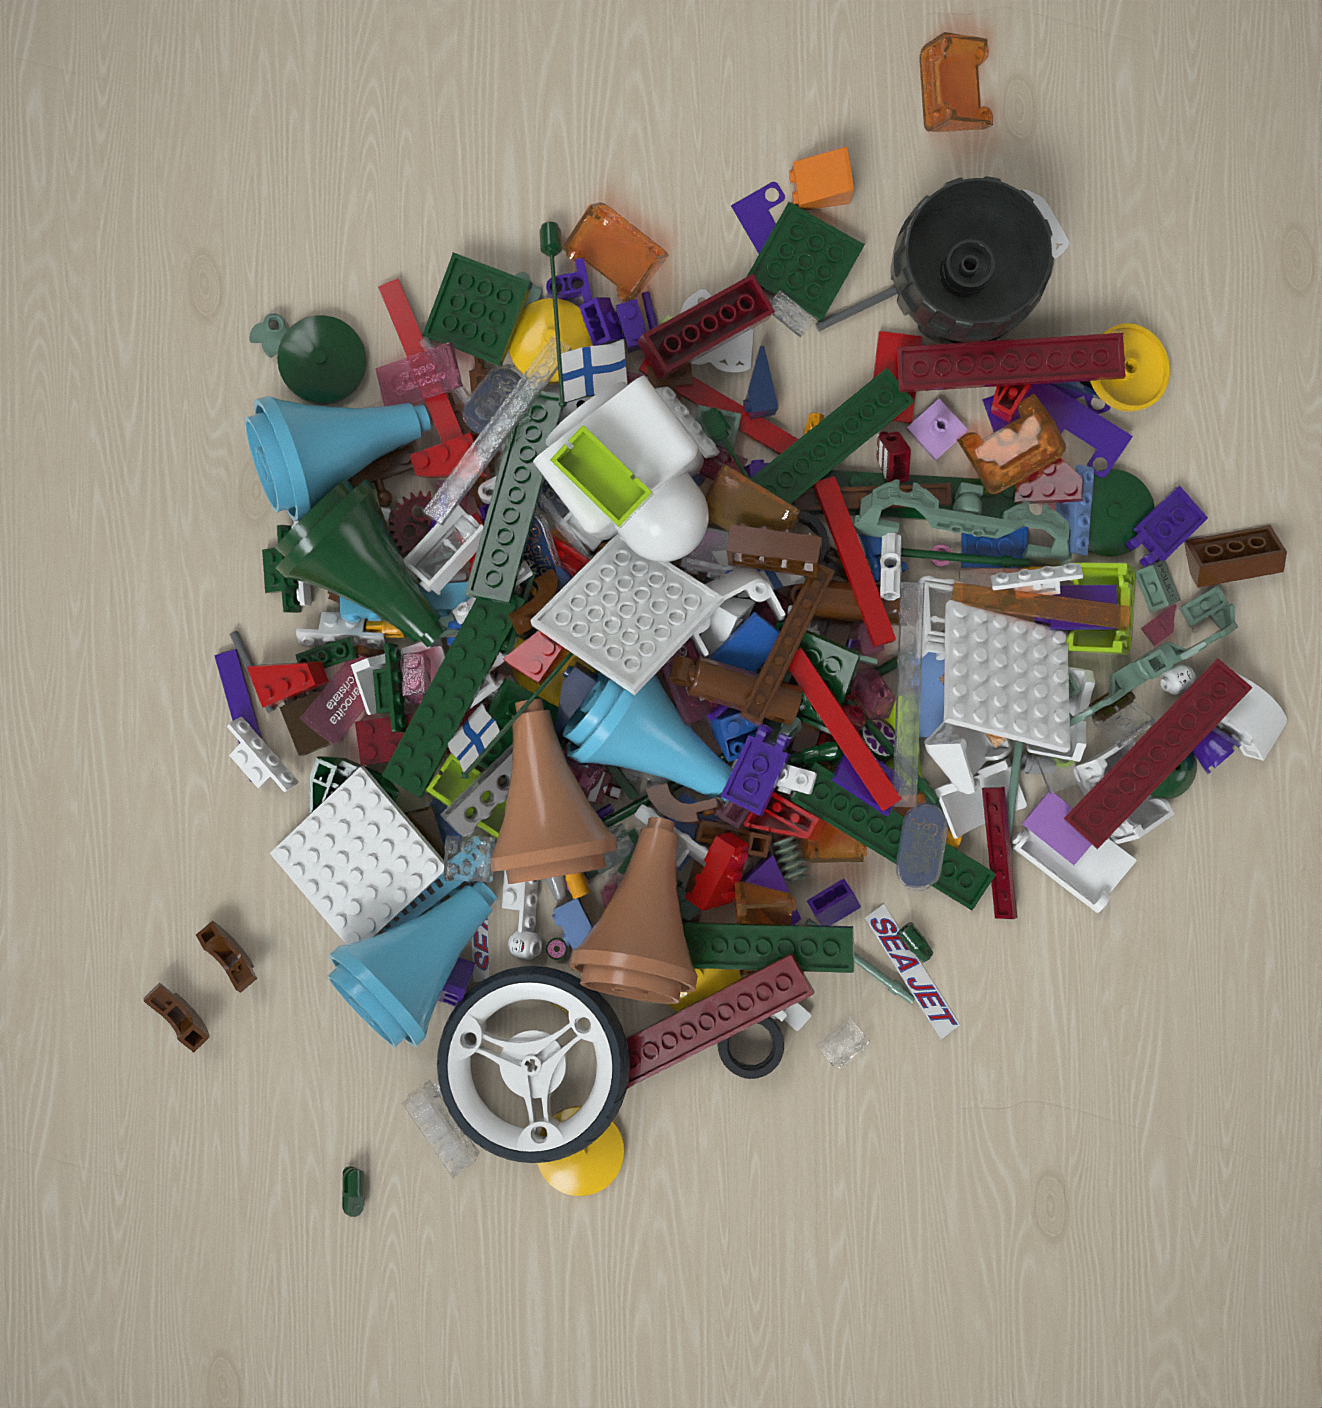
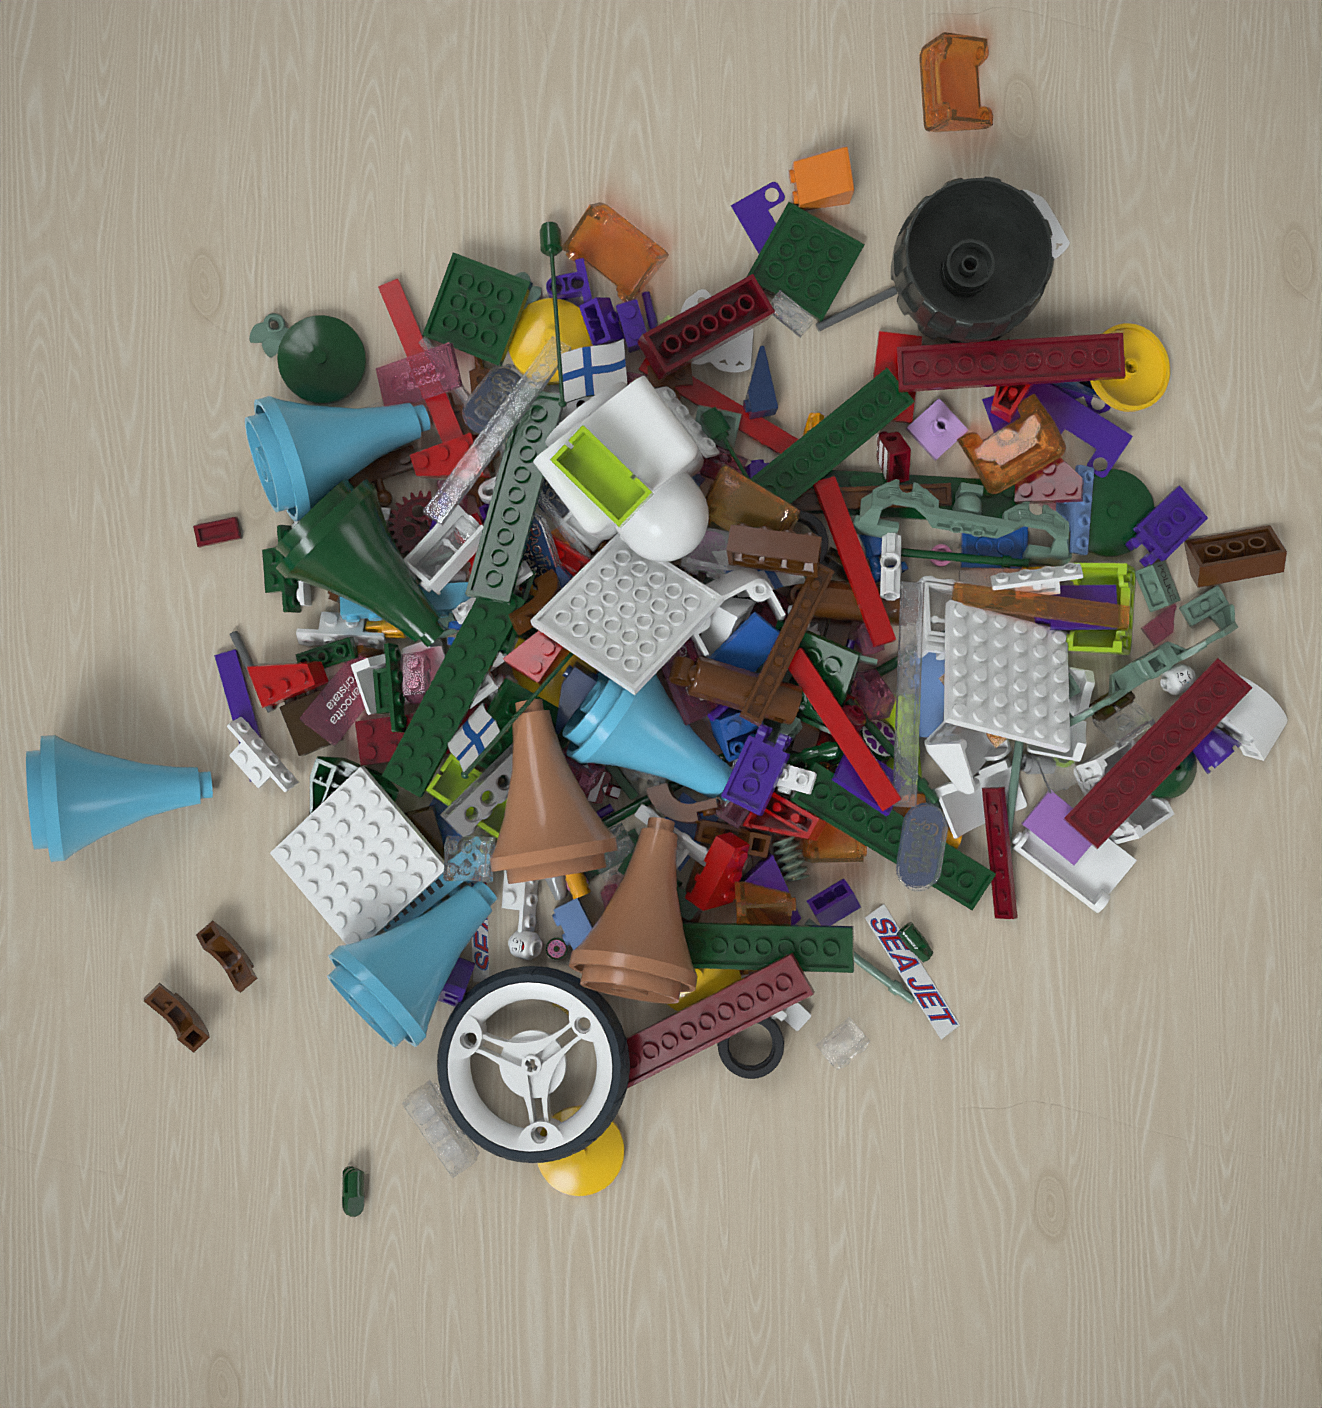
(90, 794): none -> medium azure piece
(217, 532): none -> dark red tile

